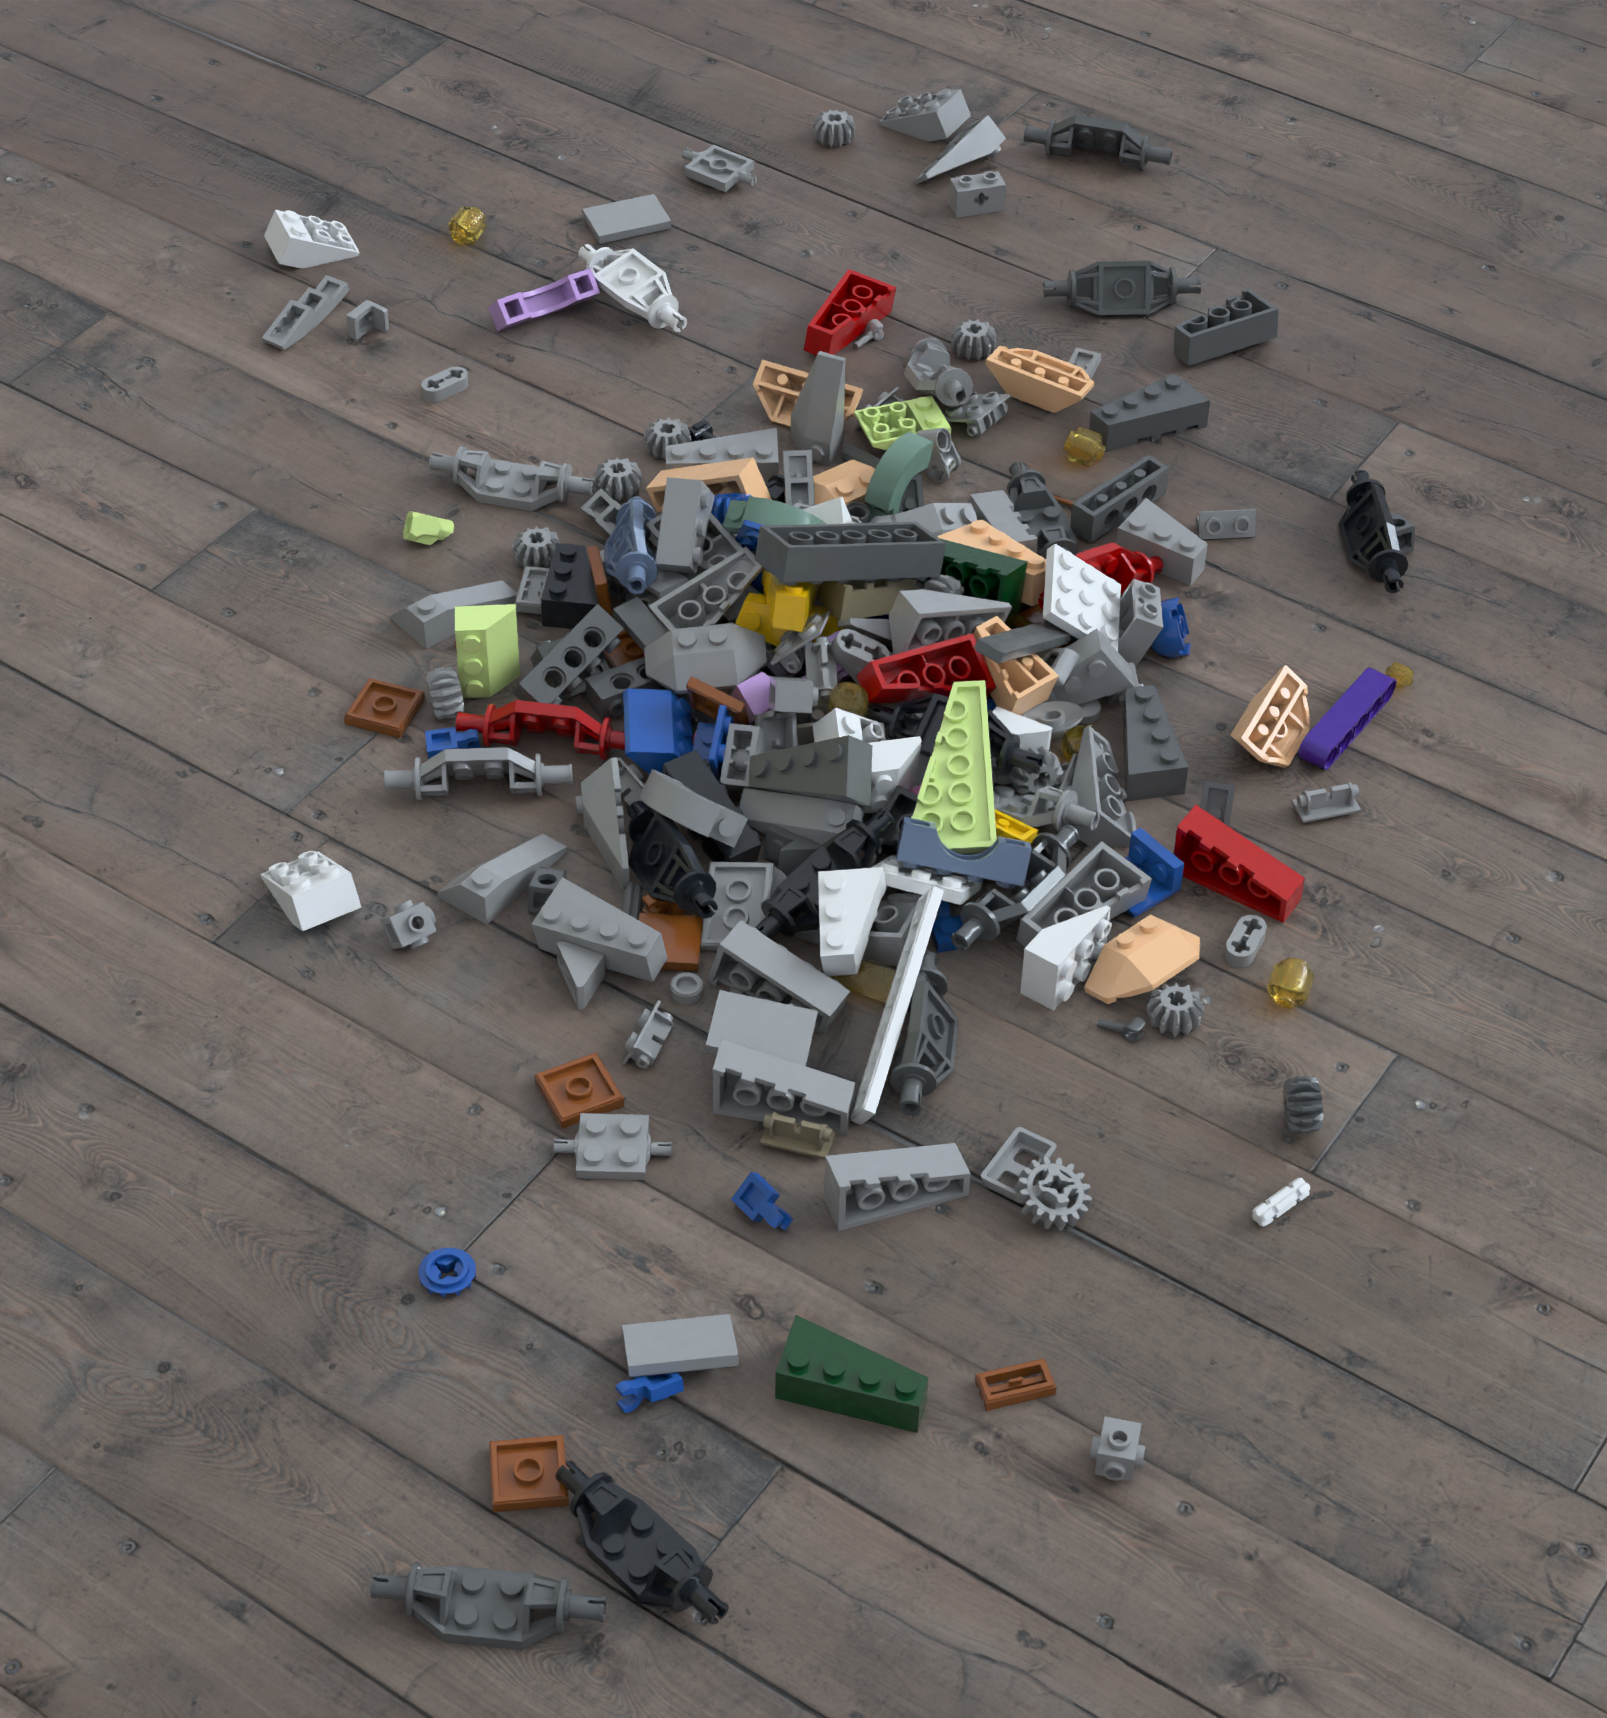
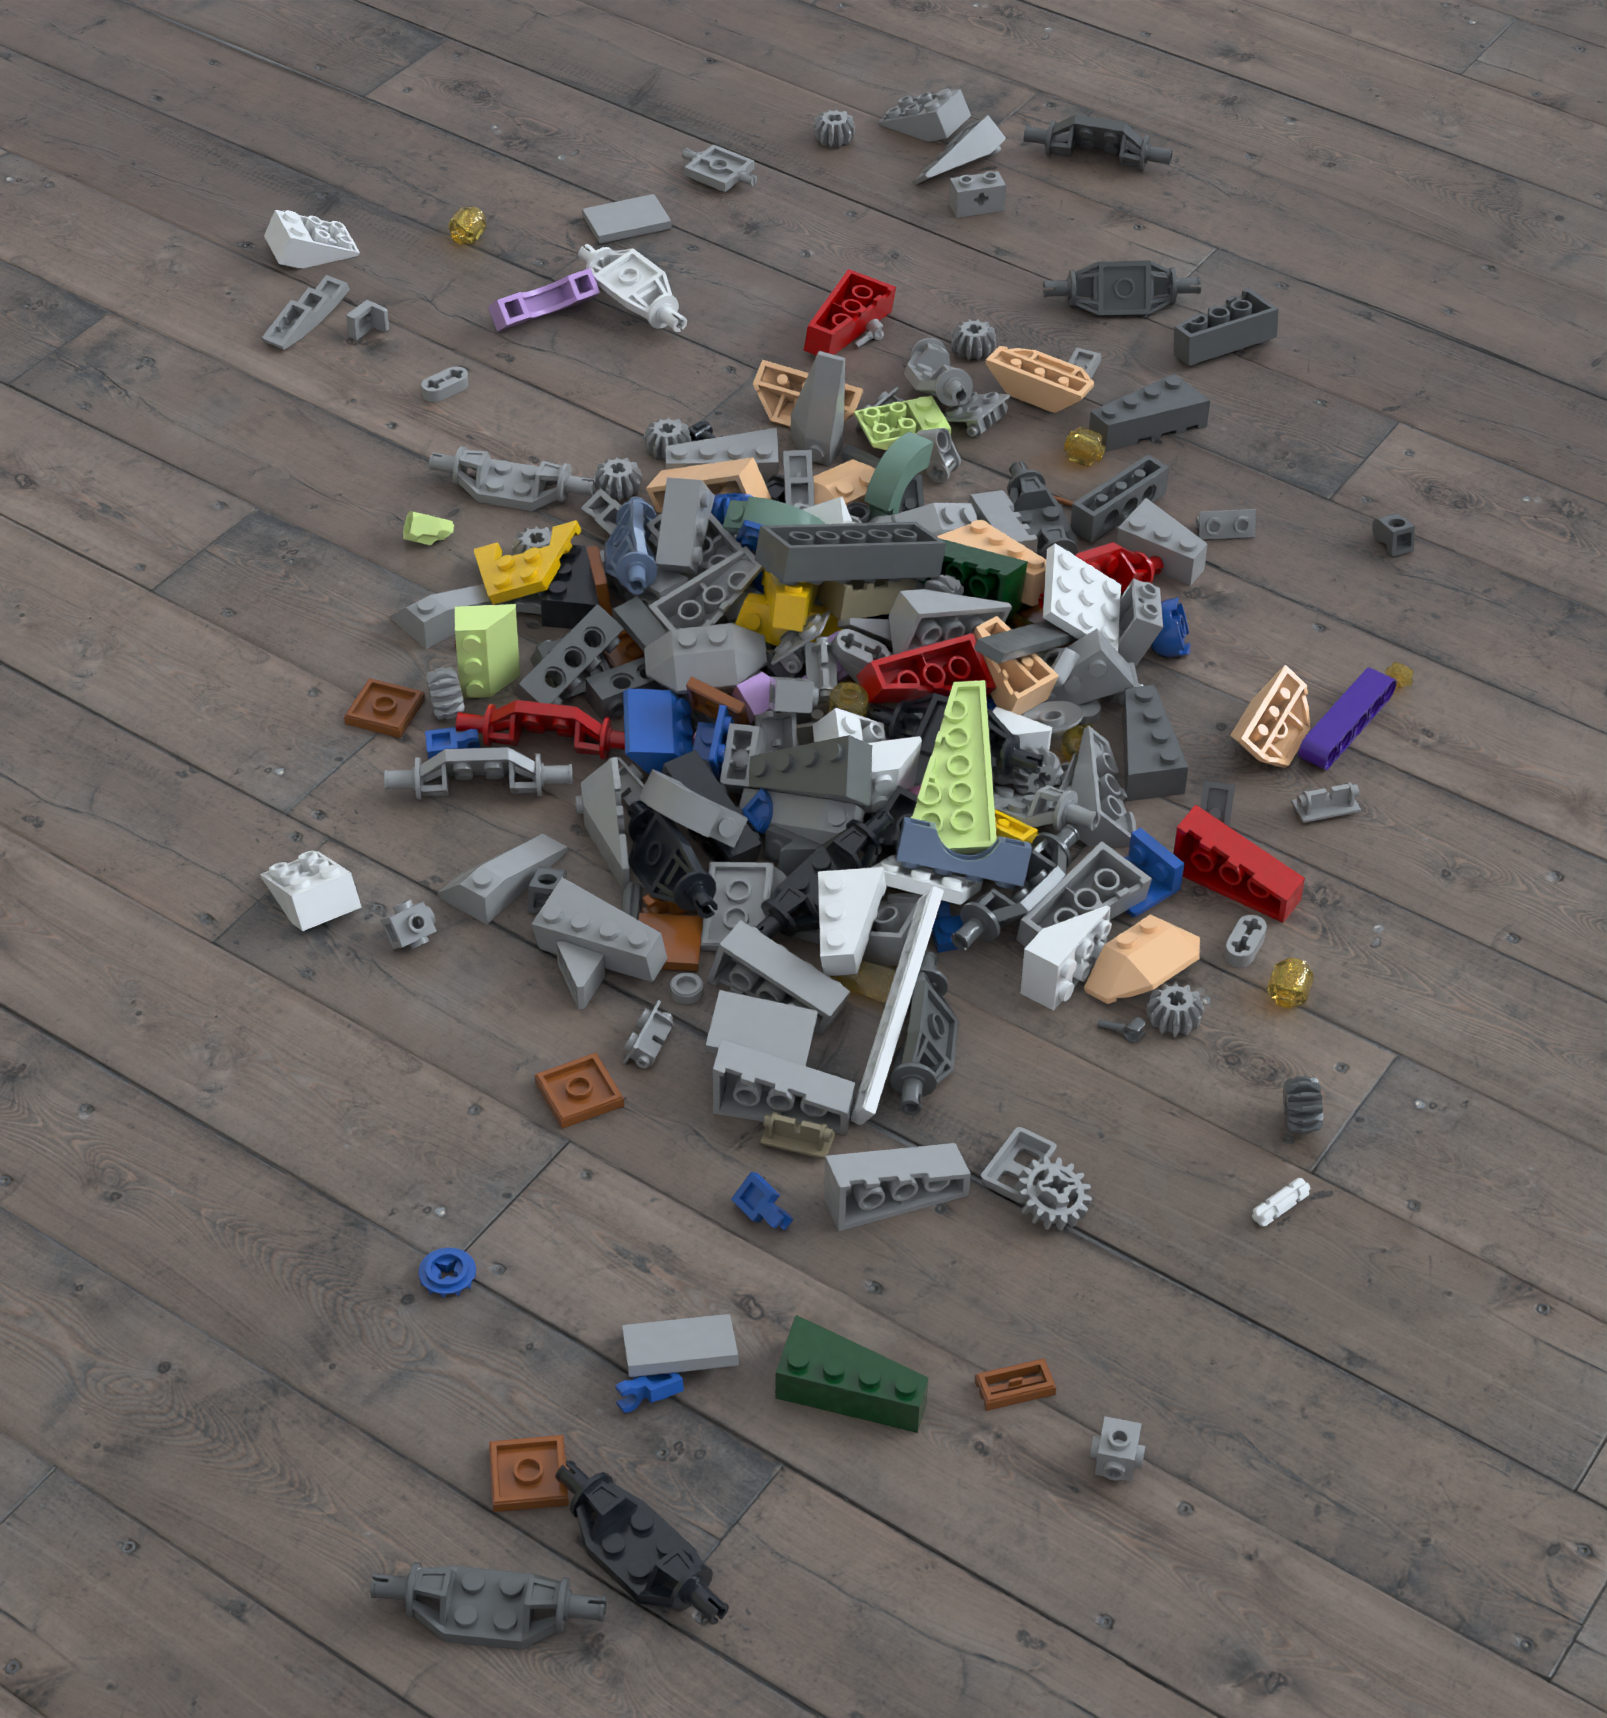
(526, 572): none -> yellow wing
(612, 1146): light grey plate -> none
(759, 810): none -> blue tile
(1371, 533): black plate -> none

